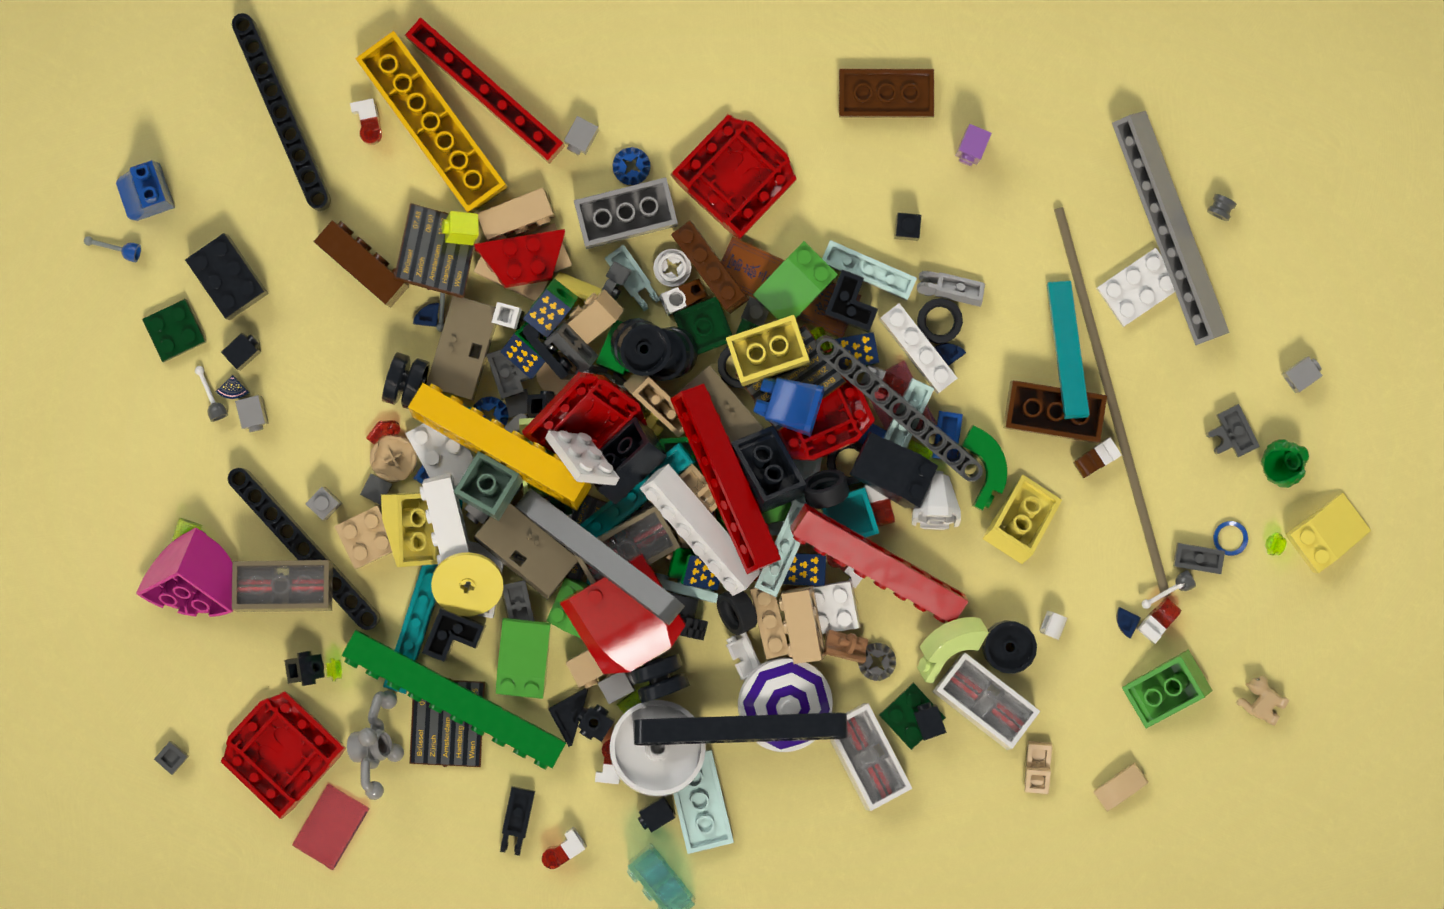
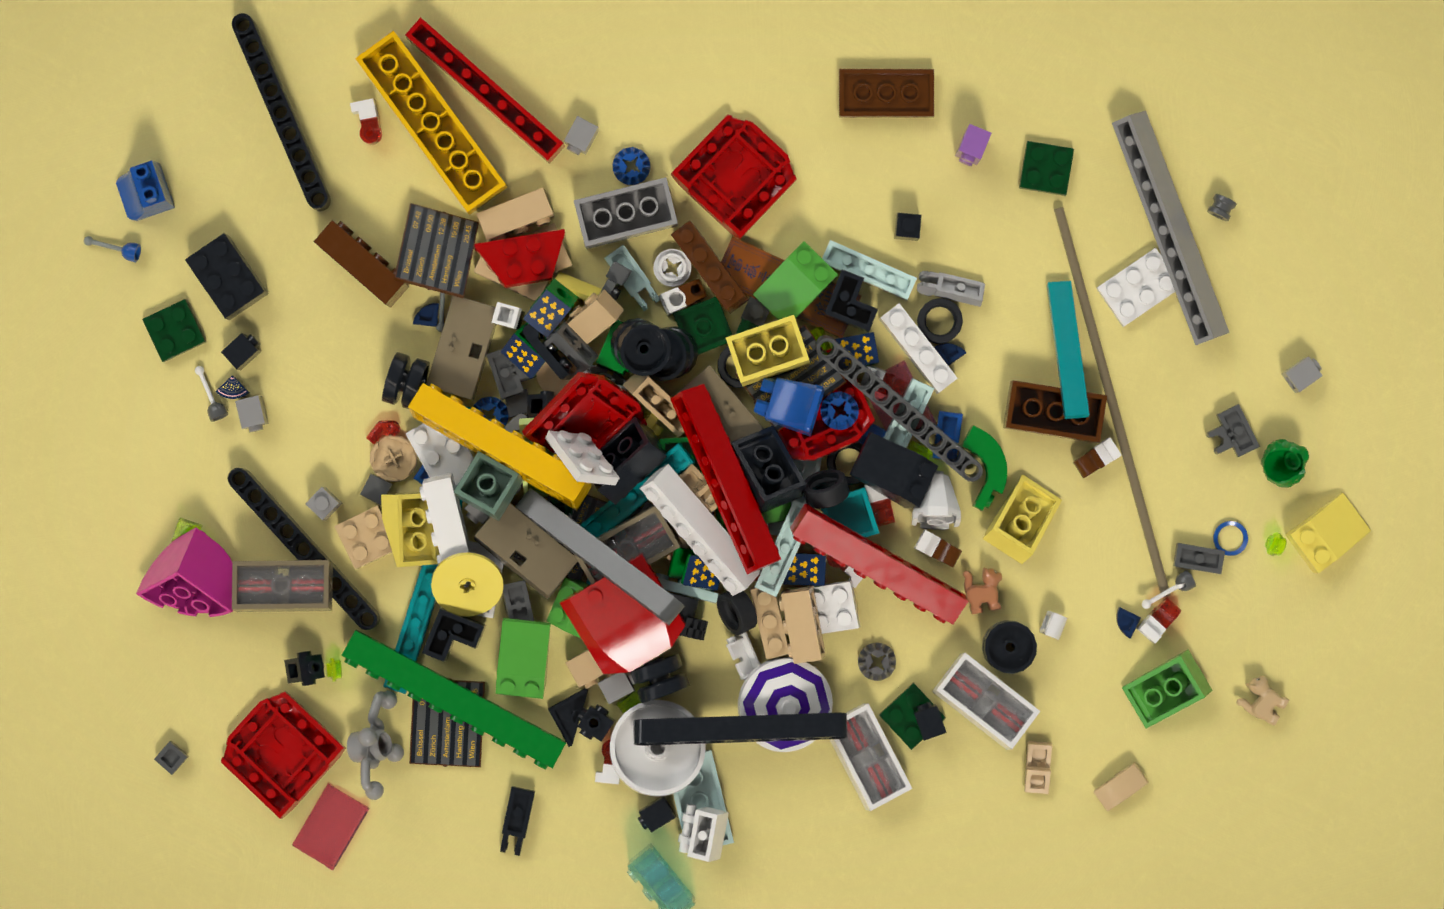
(460, 228): neon yellow brick -> none
(557, 855): leg -> none
(707, 834): none -> white brick
(840, 422): none -> blue gear
(845, 646): medium nougat hips -> none
(937, 548): none -> leg
(948, 640): yellowish green arch -> none
(983, 593): none -> nougat animal
(1046, 168): none -> dark green plate

